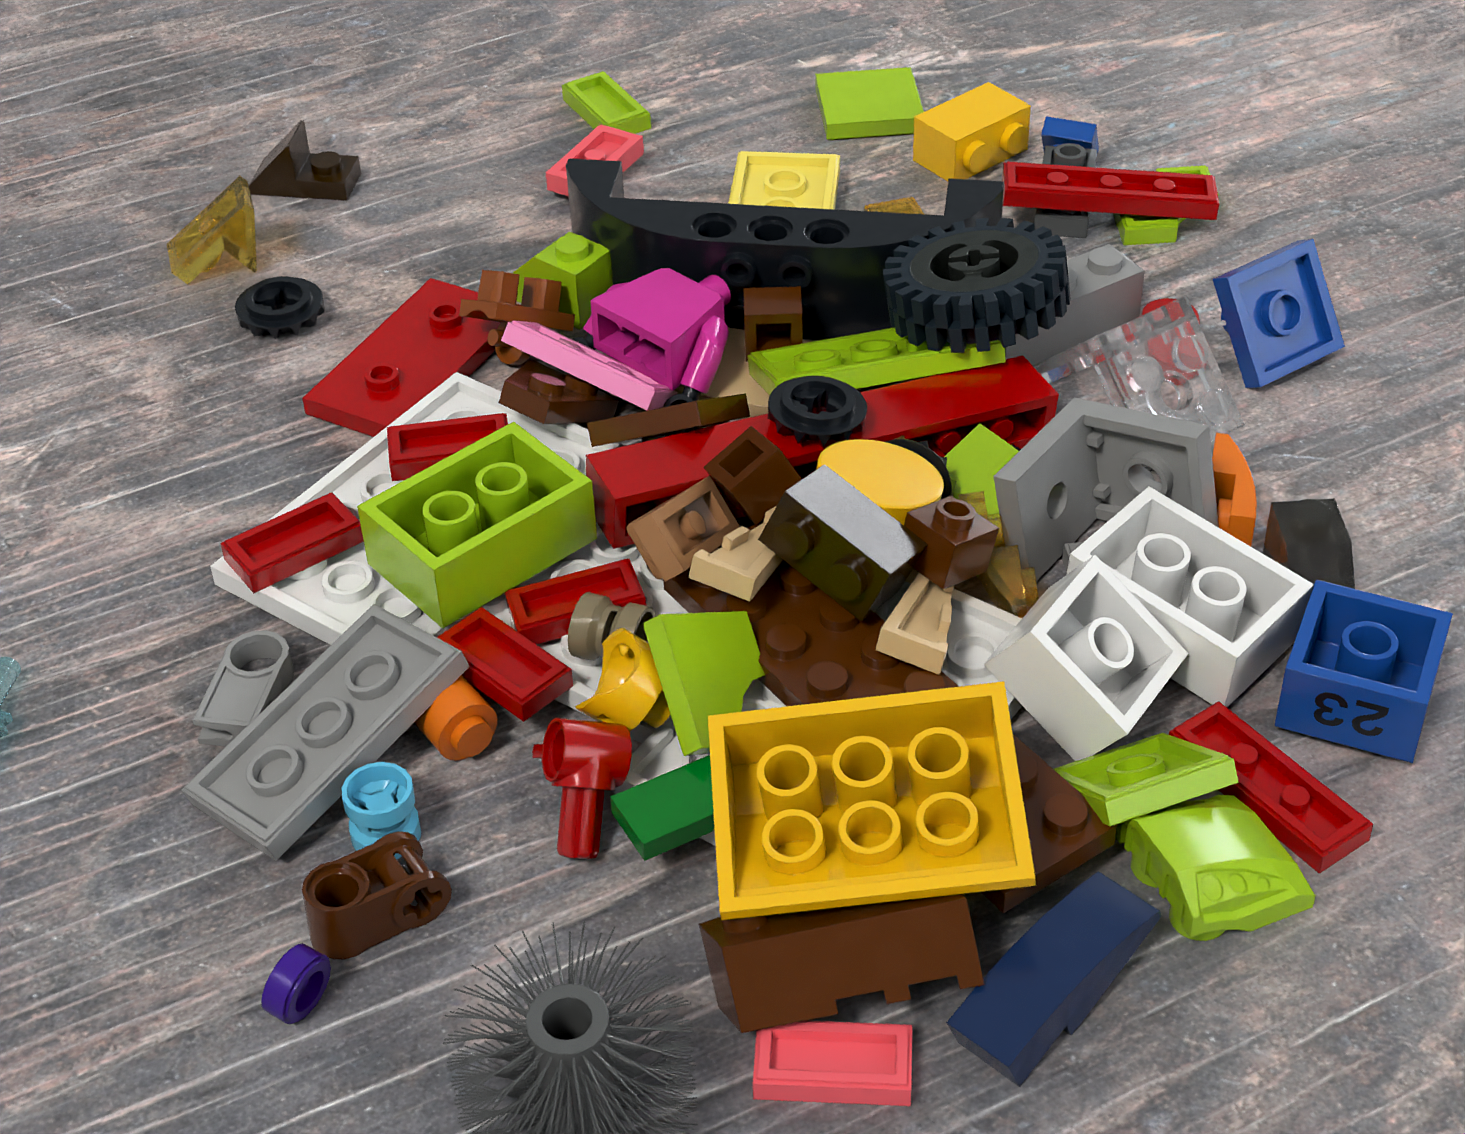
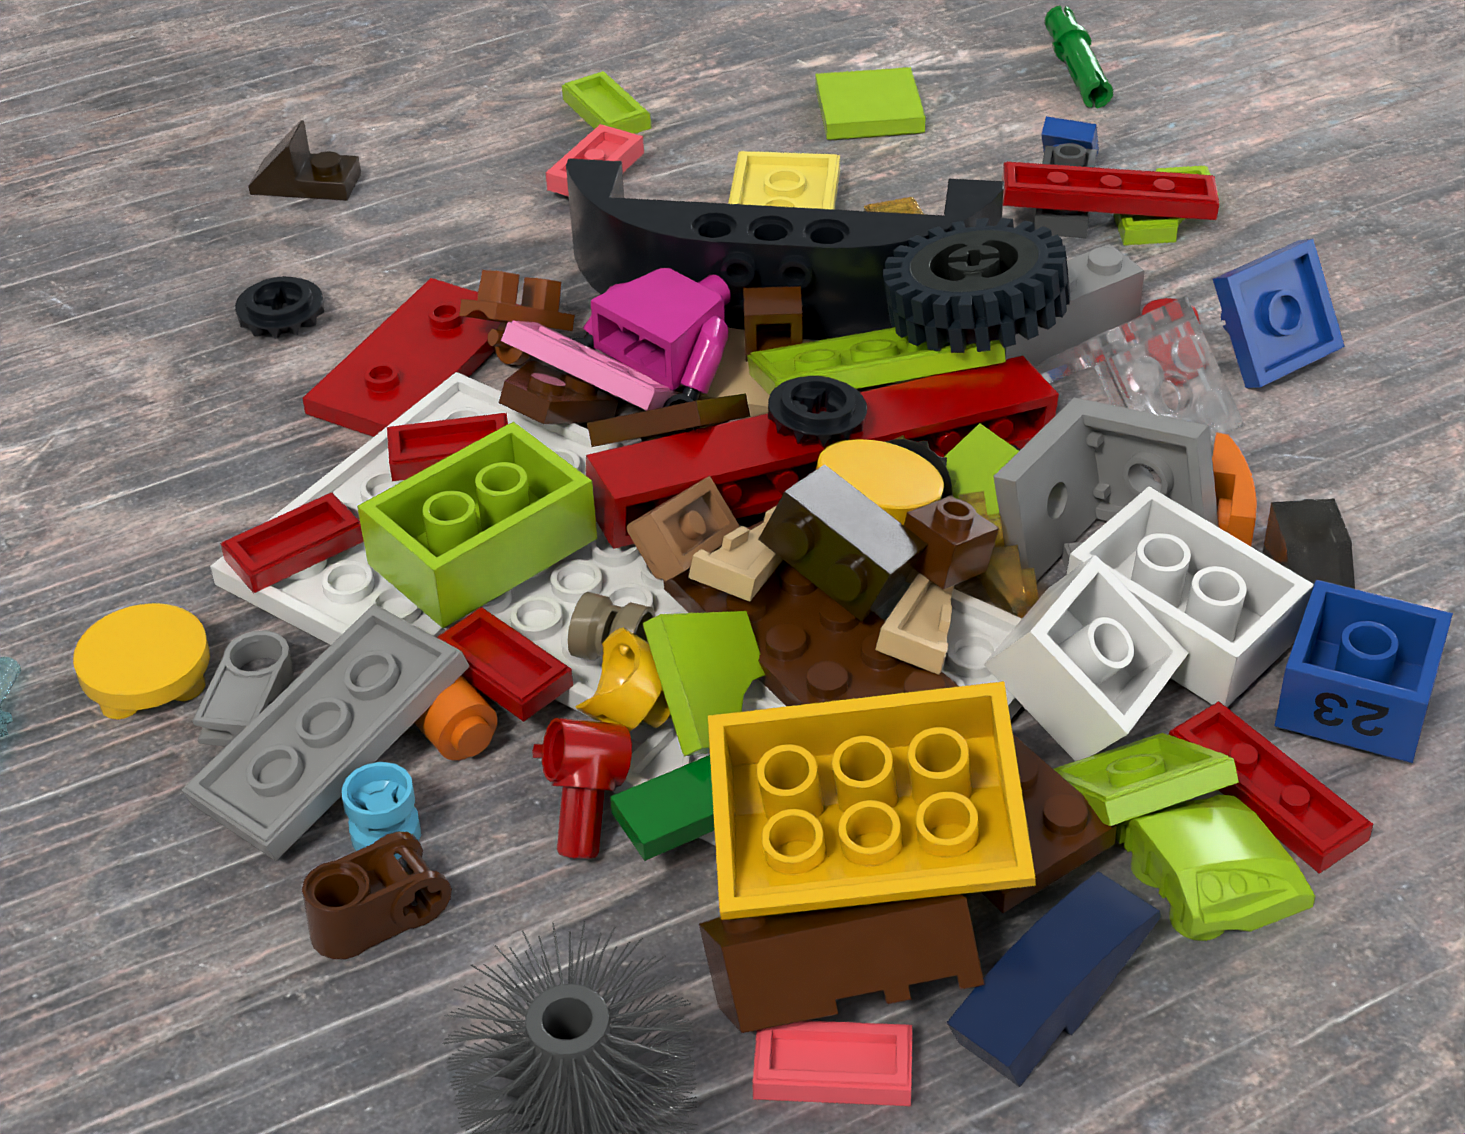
(142, 658): none -> yellow tile
(220, 227): clear yellow slope -> none
(296, 984): dark purple tile -> none
(546, 607): red tile -> none
(579, 265): lime slope -> none
(752, 474): reddish brown plate -> none
(971, 132): yellow brick -> none
(1072, 47): none -> green pin

